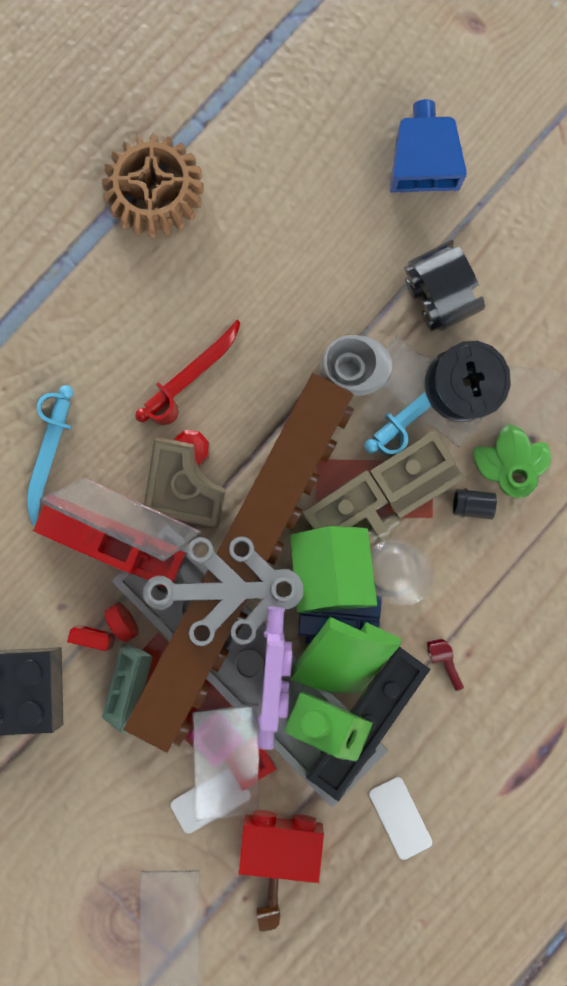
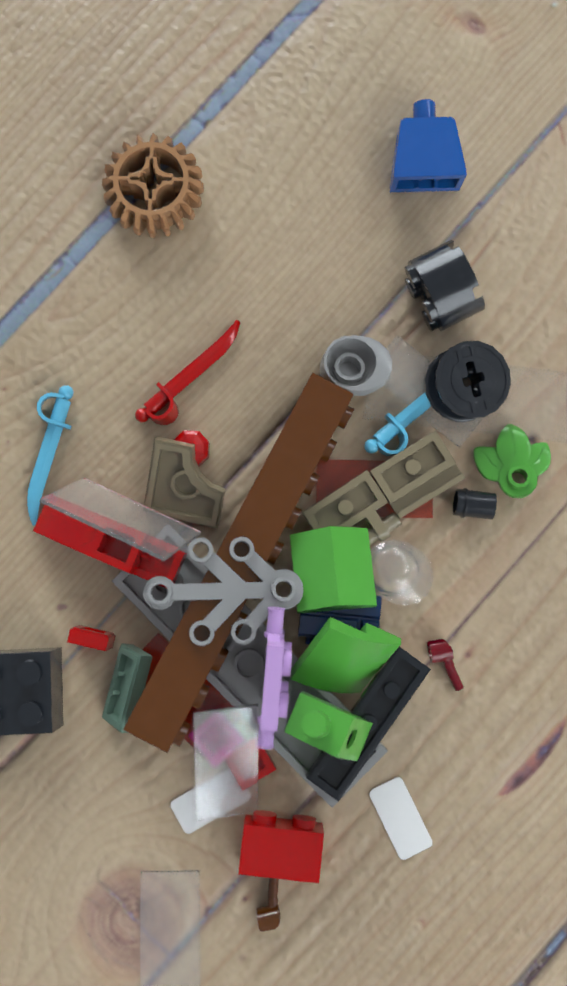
(121, 622): red tile -> none

